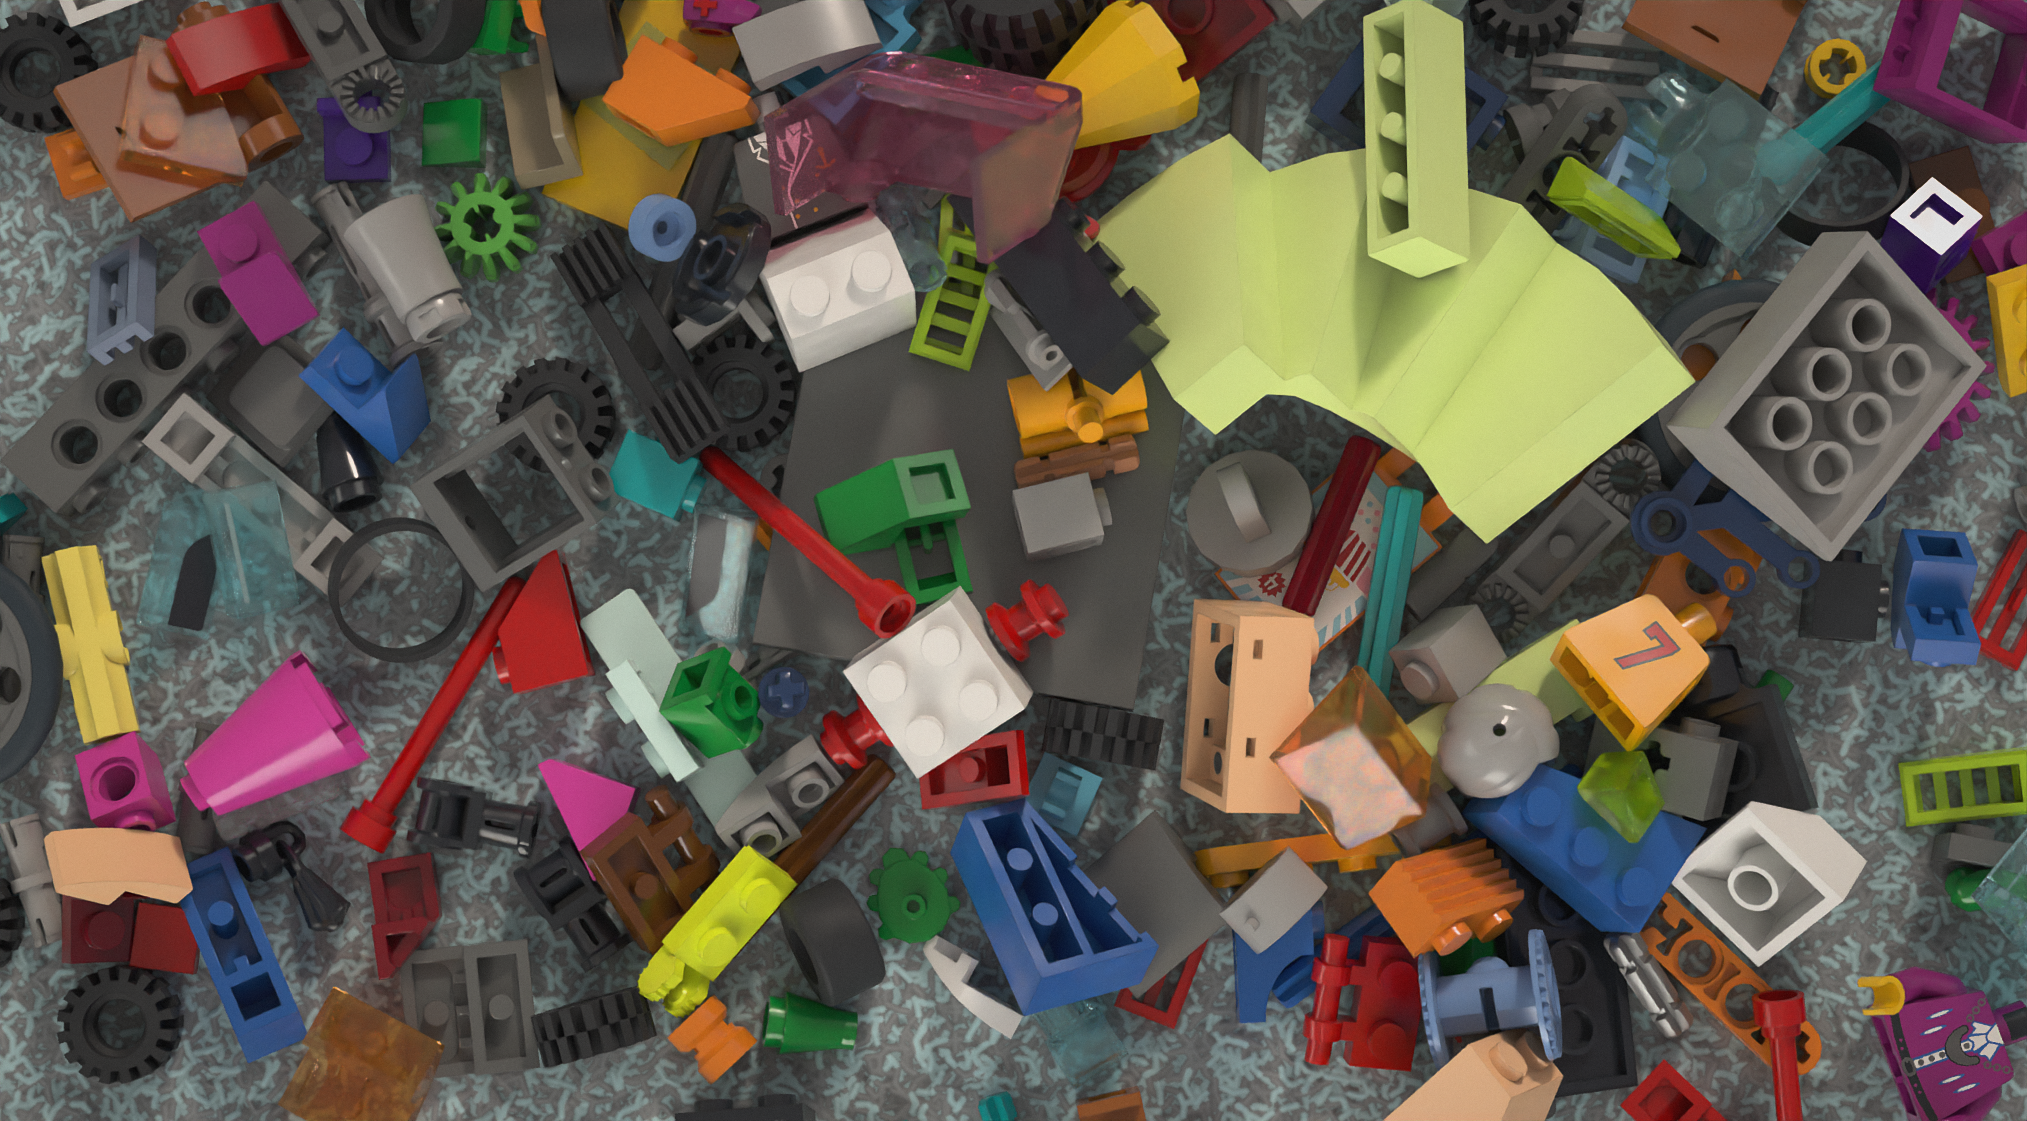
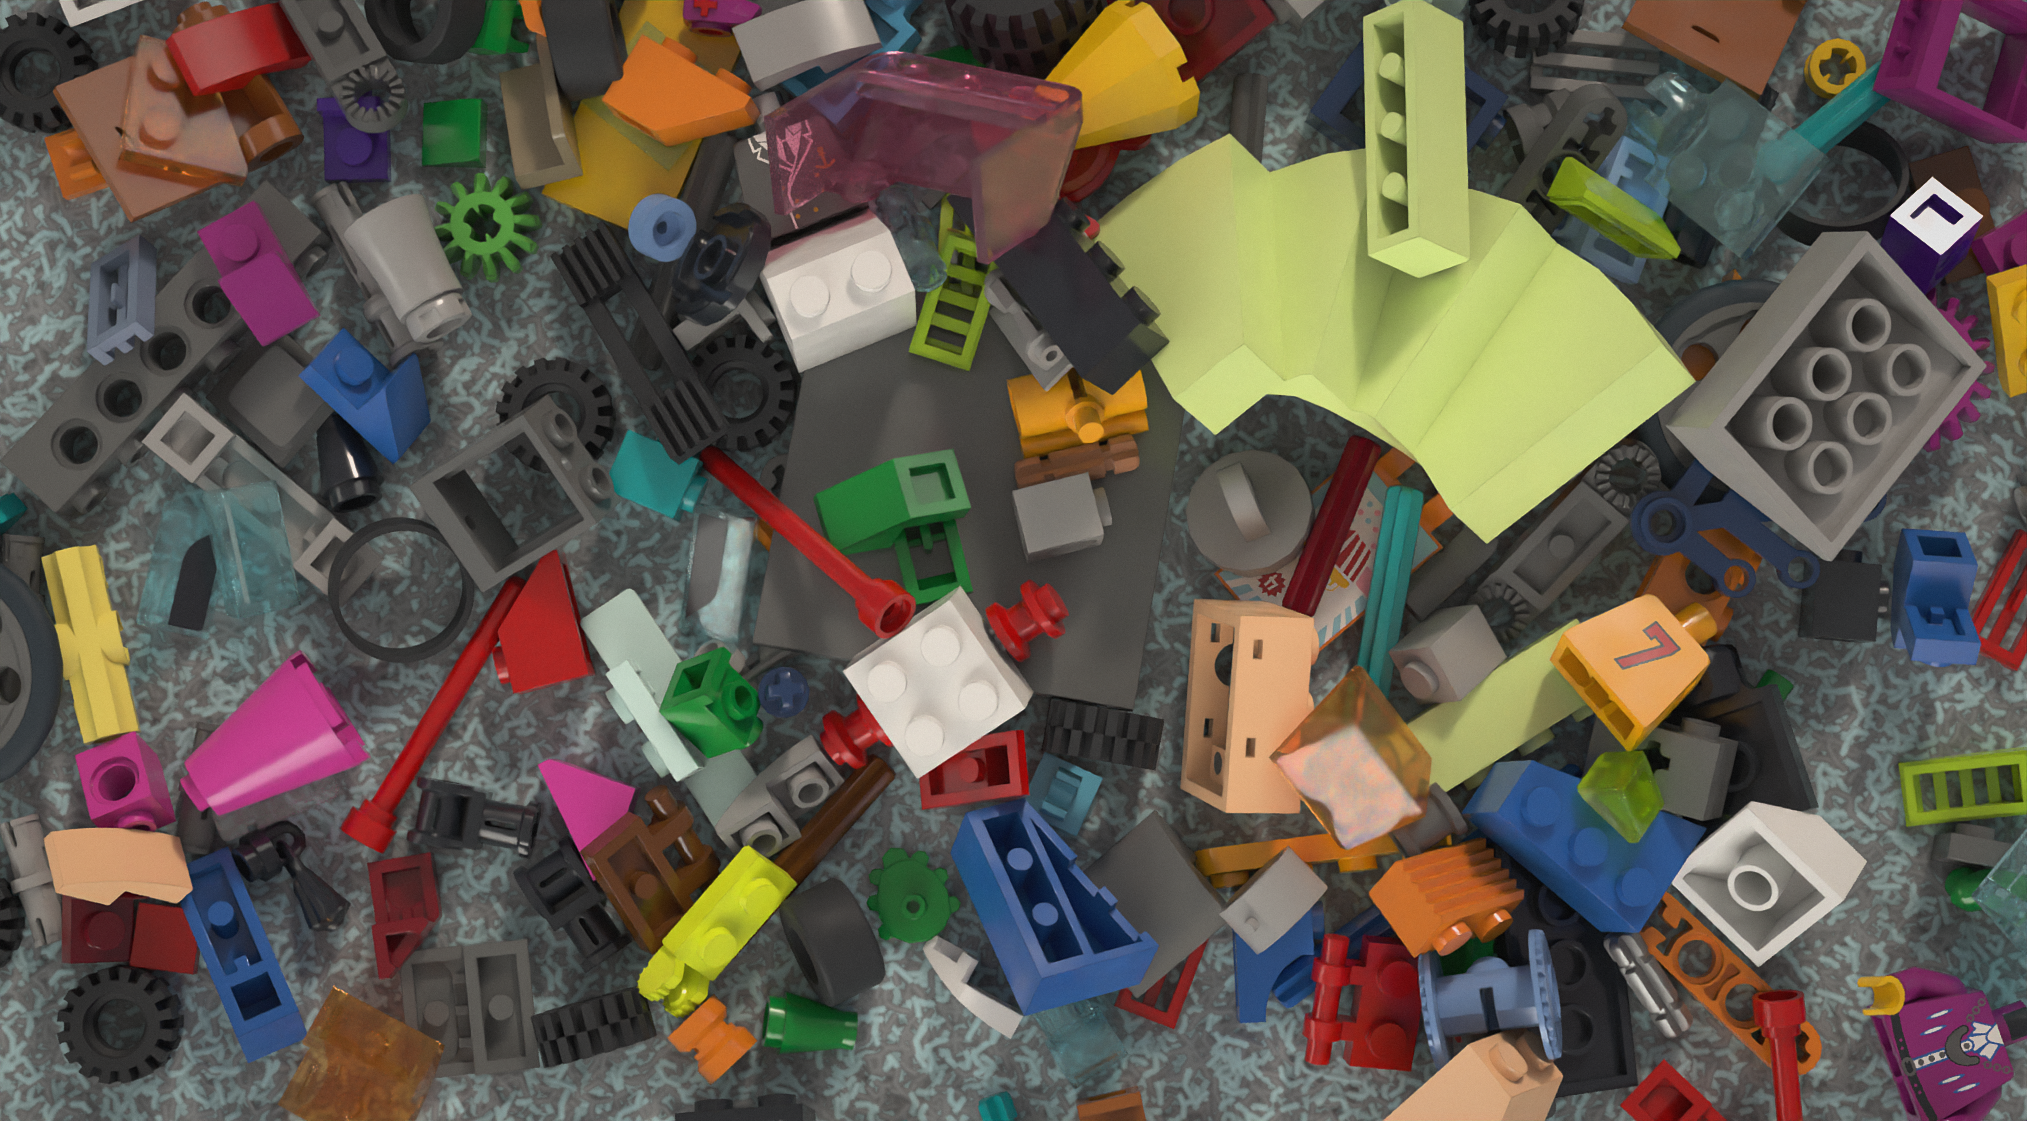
(1490, 764): light grey piece -> none

